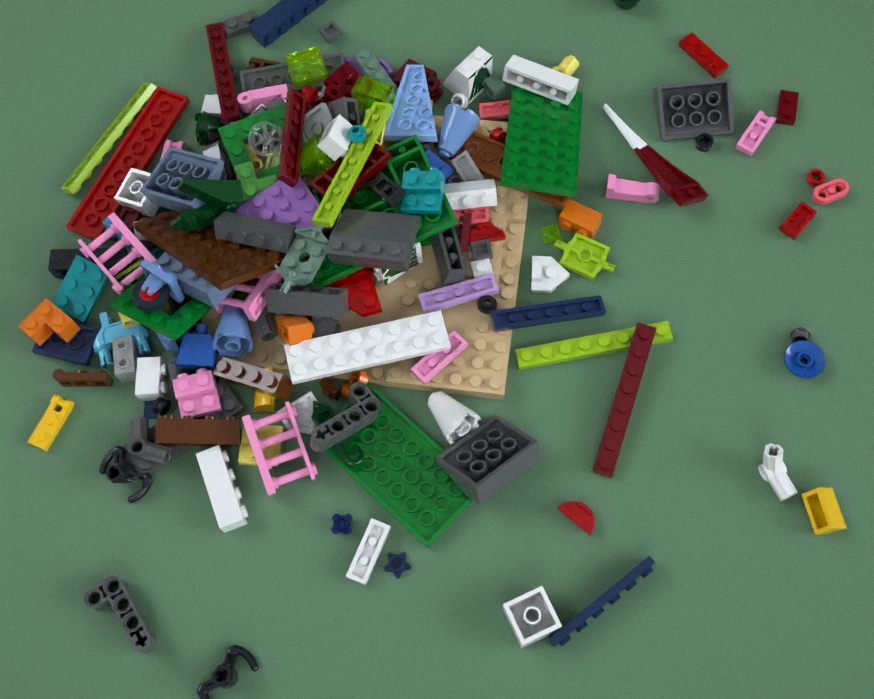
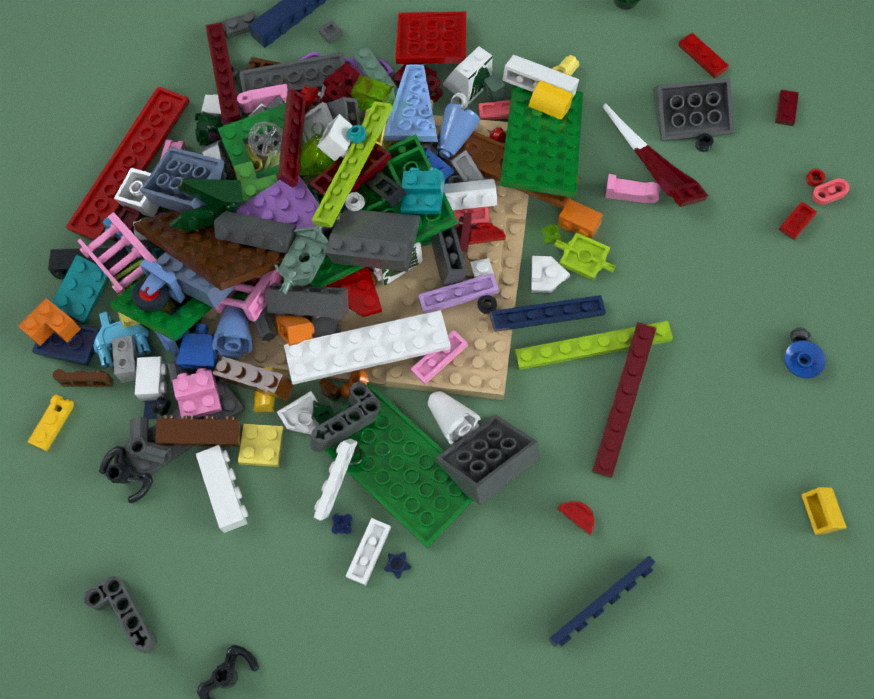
(105, 143): lime plate -> none
(265, 464): bright pink fence -> none
(306, 66): clear neon green plate -> none
(332, 485): none -> white plate
(355, 201): none -> white plate
(431, 37): none -> red plate
(481, 249): dark grey plate -> none
(532, 616): white brick -> none
(551, 100): none -> yellow brick
(755, 133): bright pink plate -> none
(774, 471): white piece -> none

